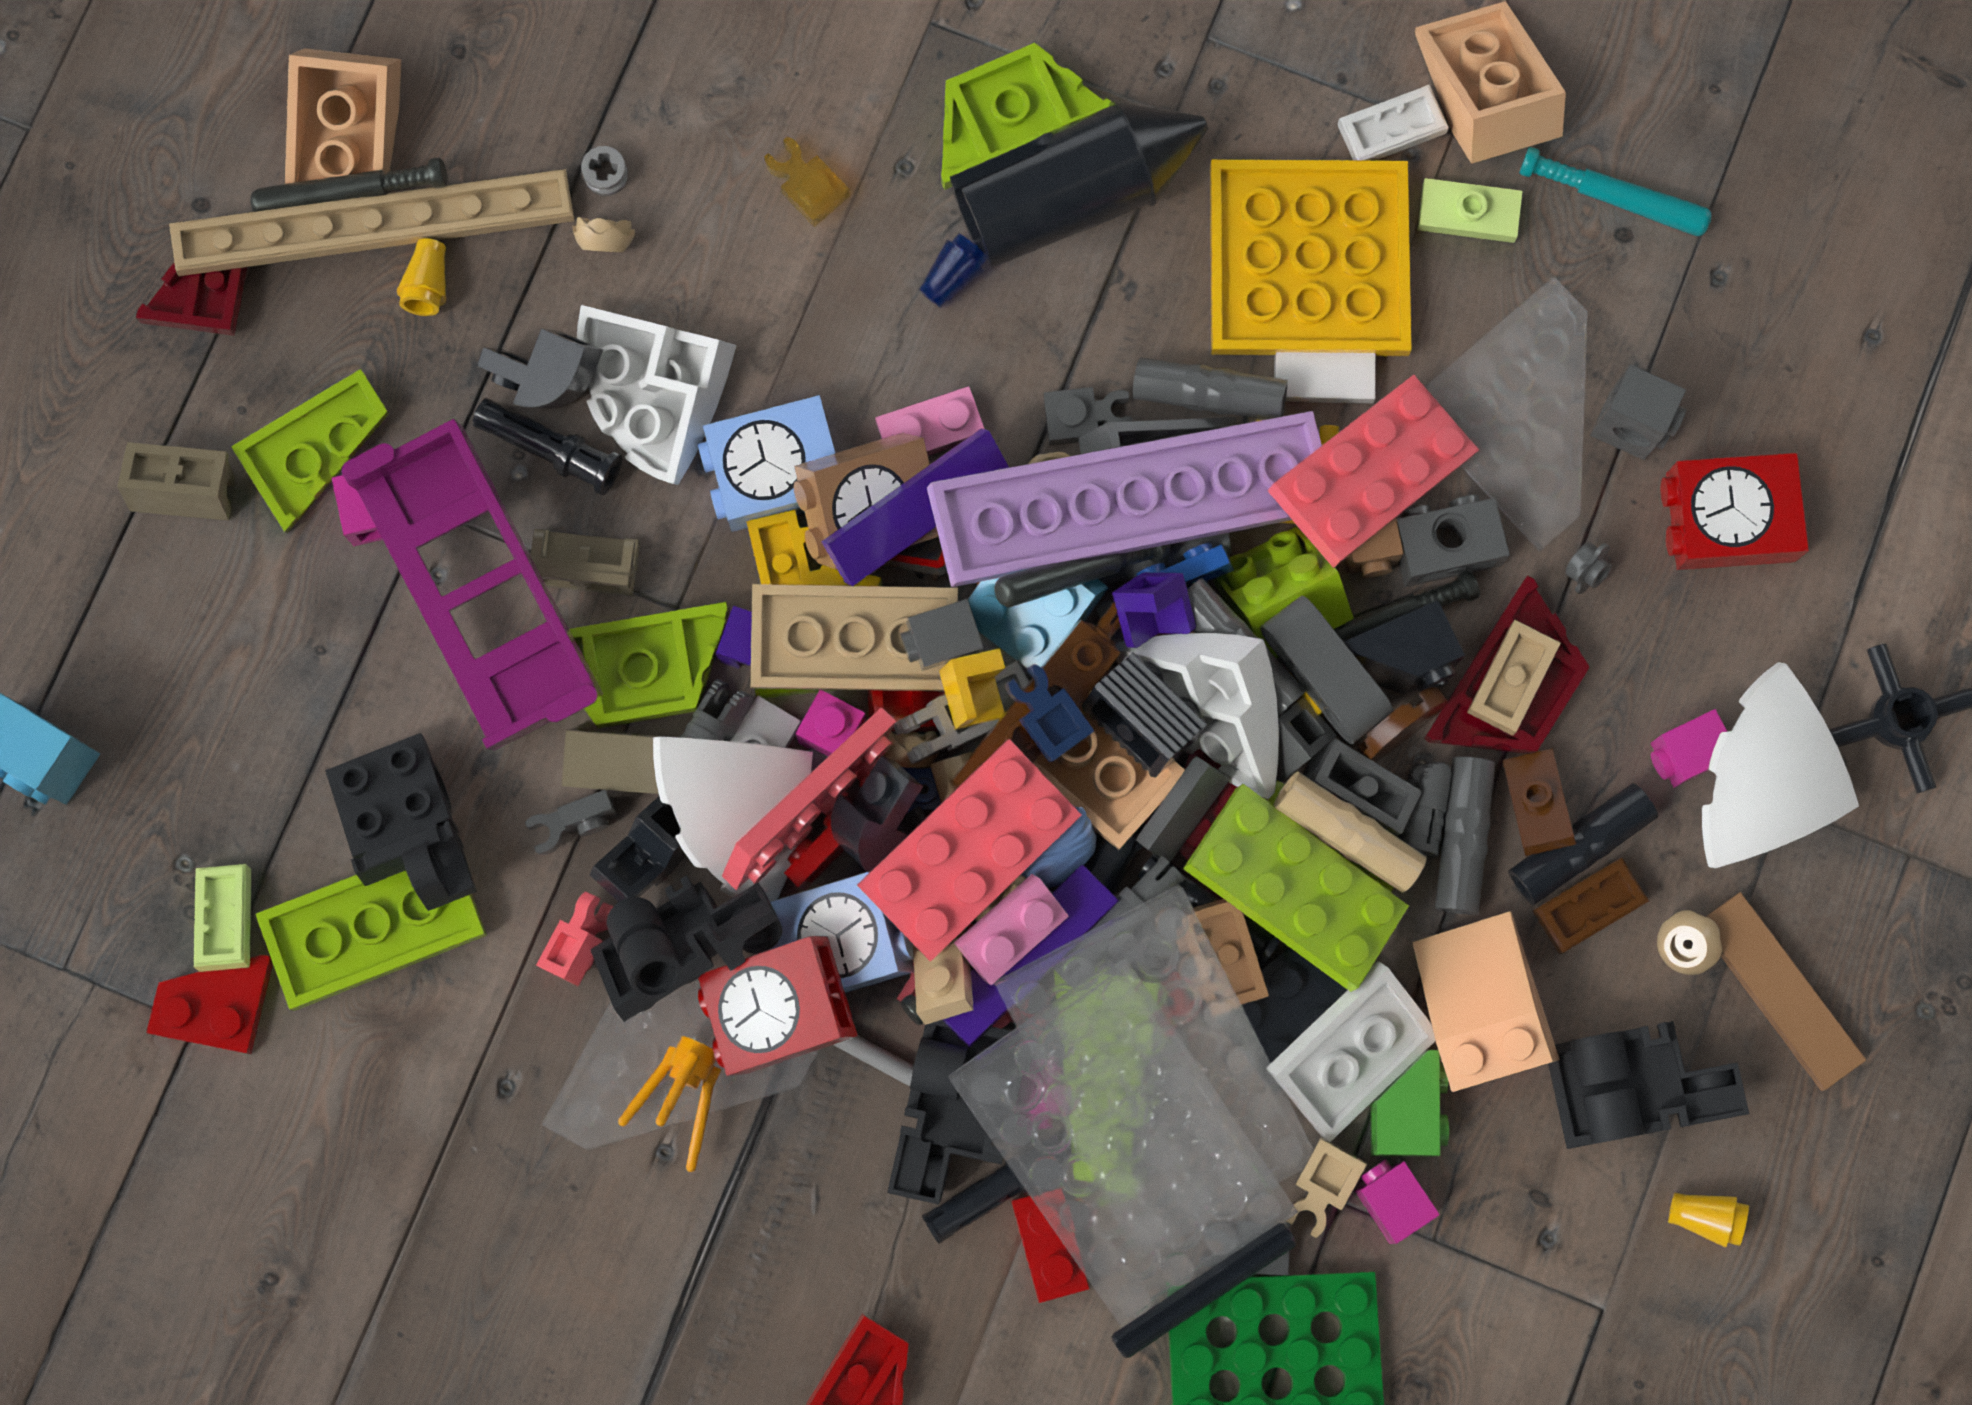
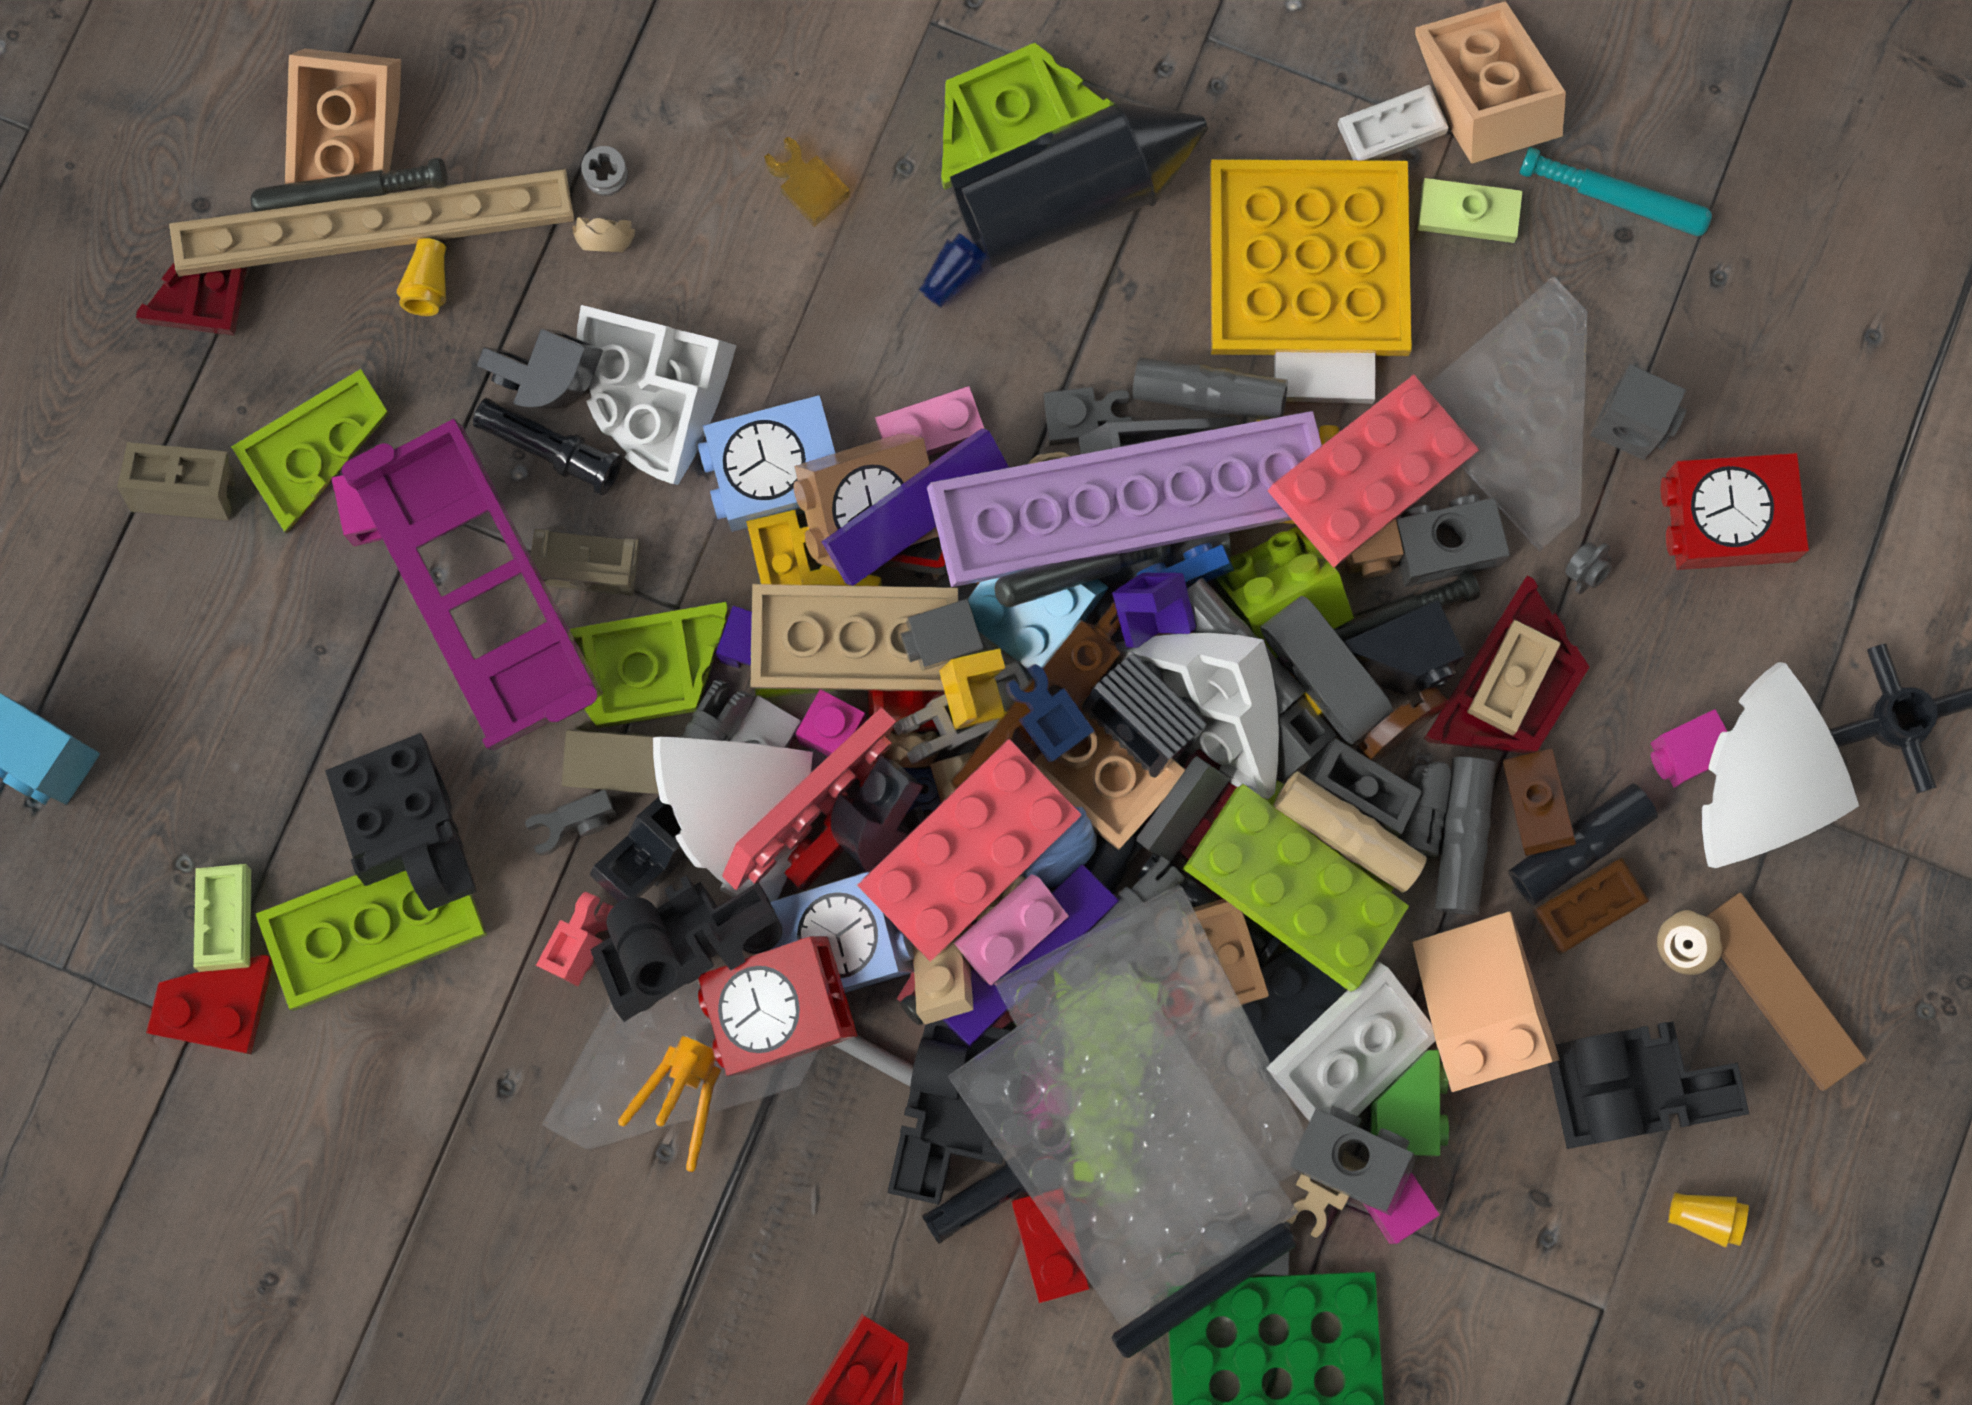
(1378, 1182): none -> dark grey brick

